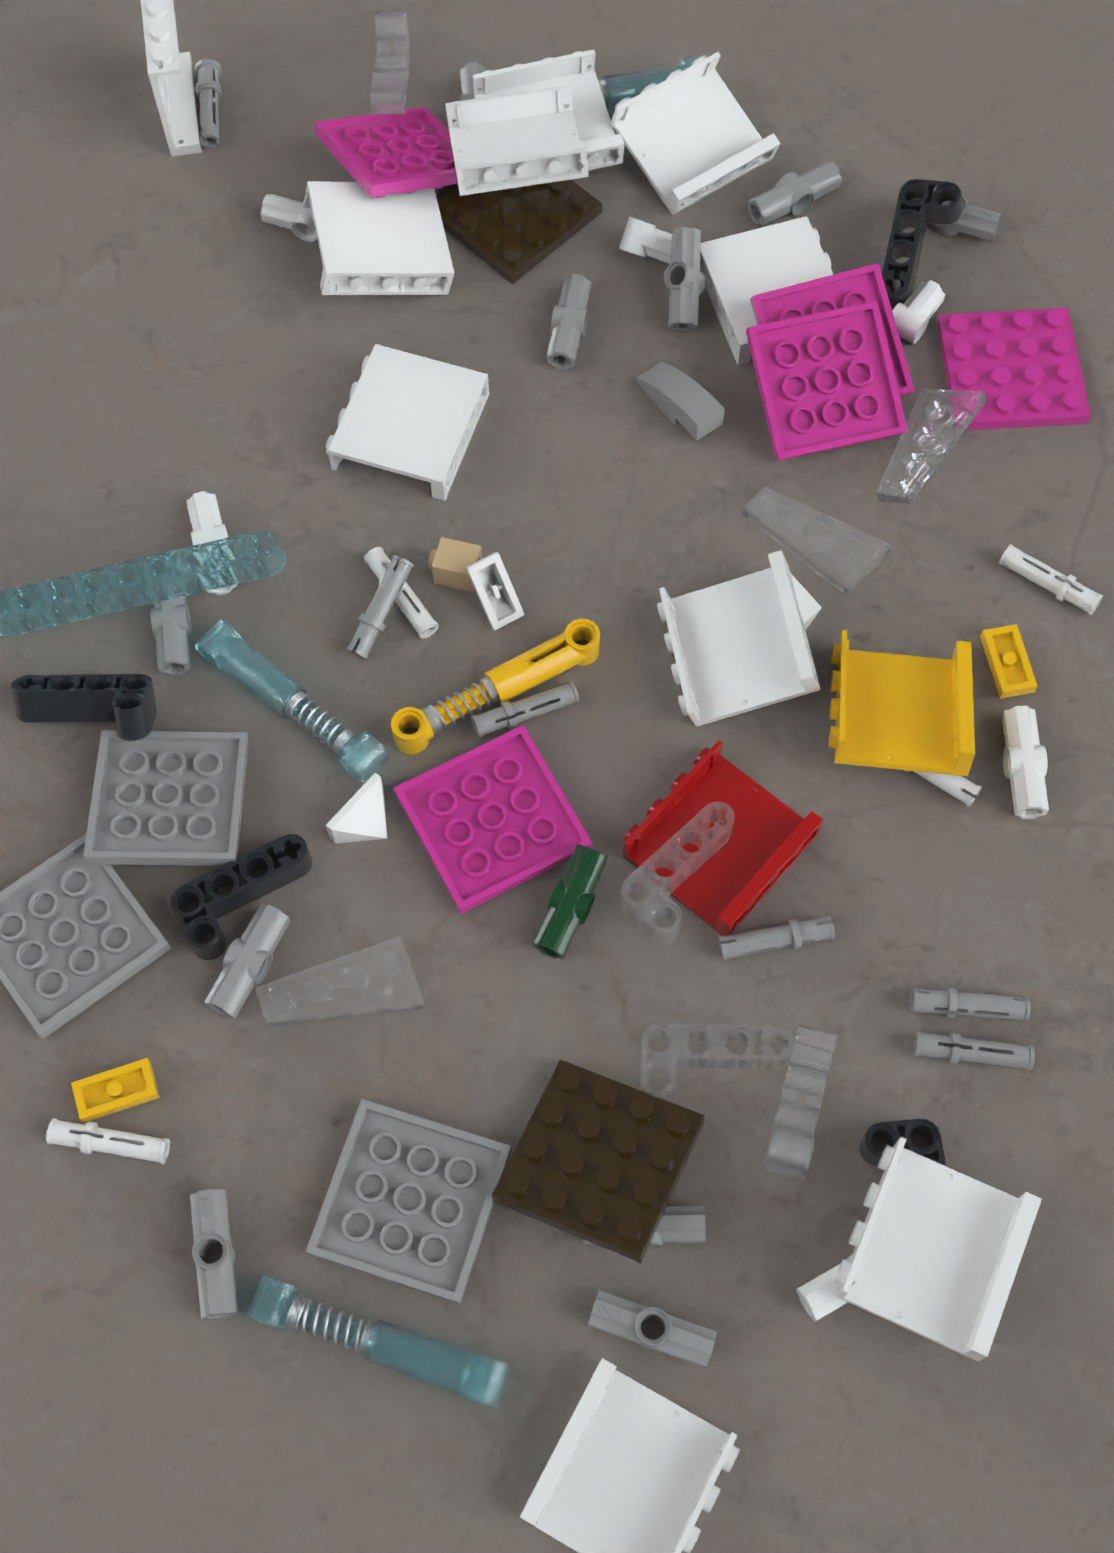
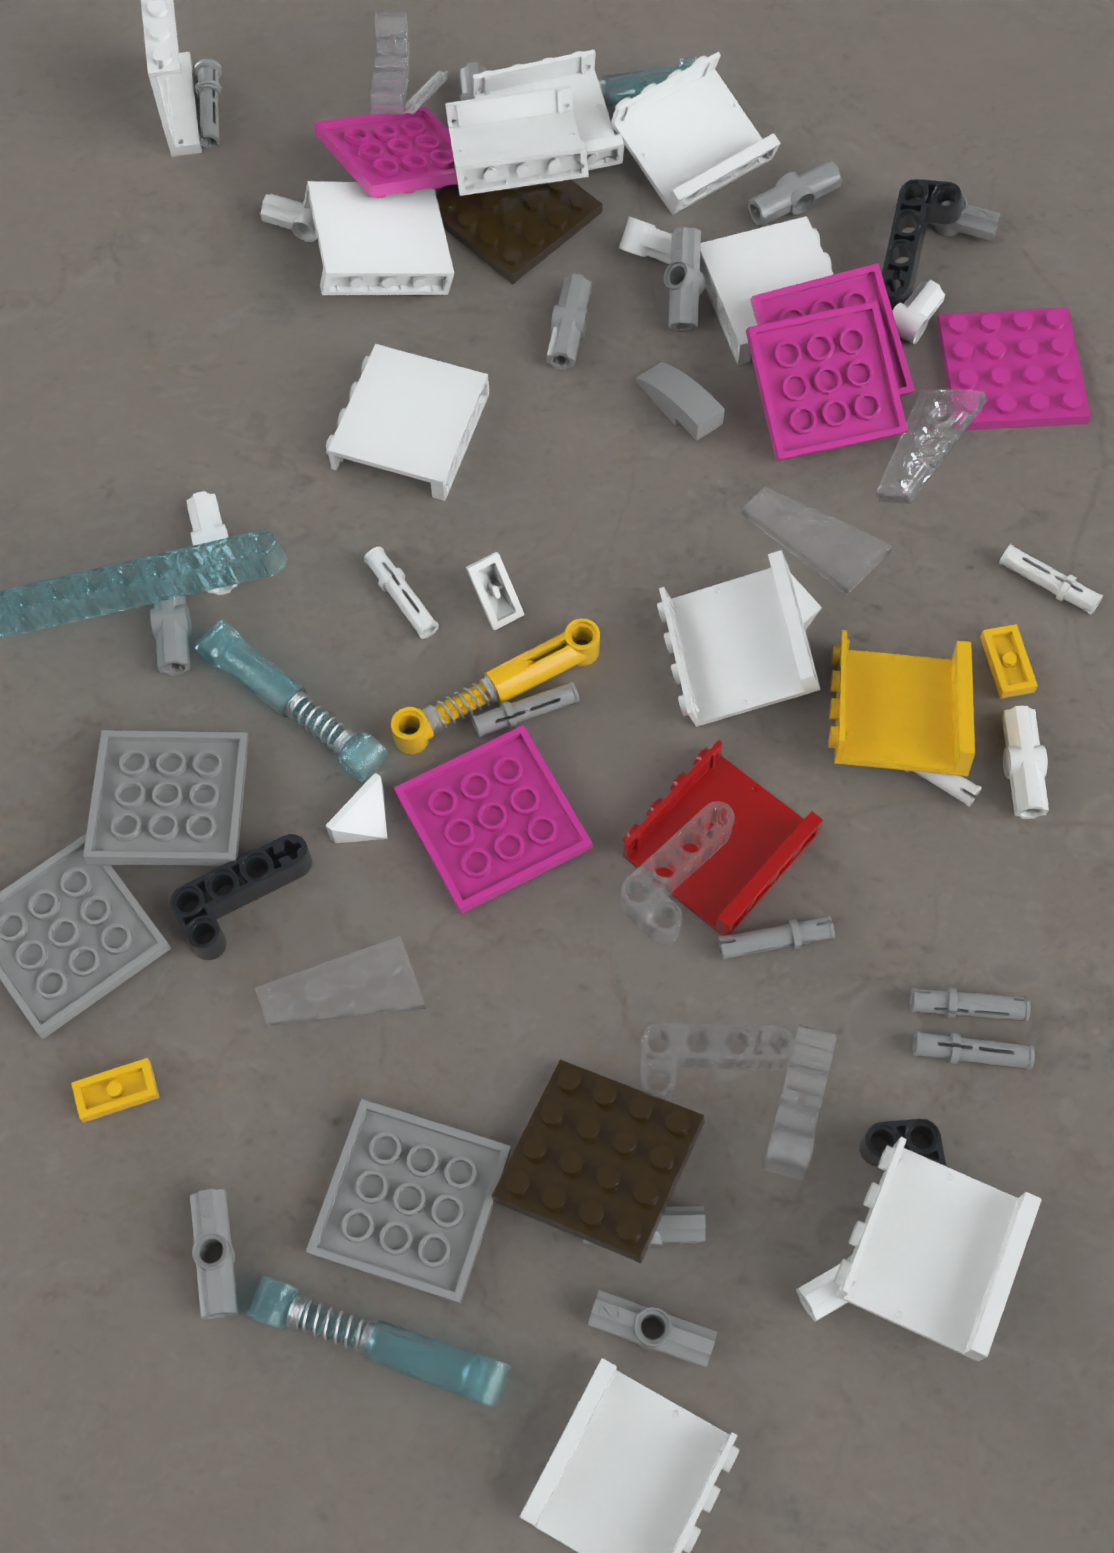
(88, 698): black beam -> none
(93, 1138): white pin -> none
(247, 961): light grey piece -> none
(373, 620): light grey pin -> none
(428, 94): none -> white piece
(450, 563): tan brick -> none
(570, 902): dark green piece -> none

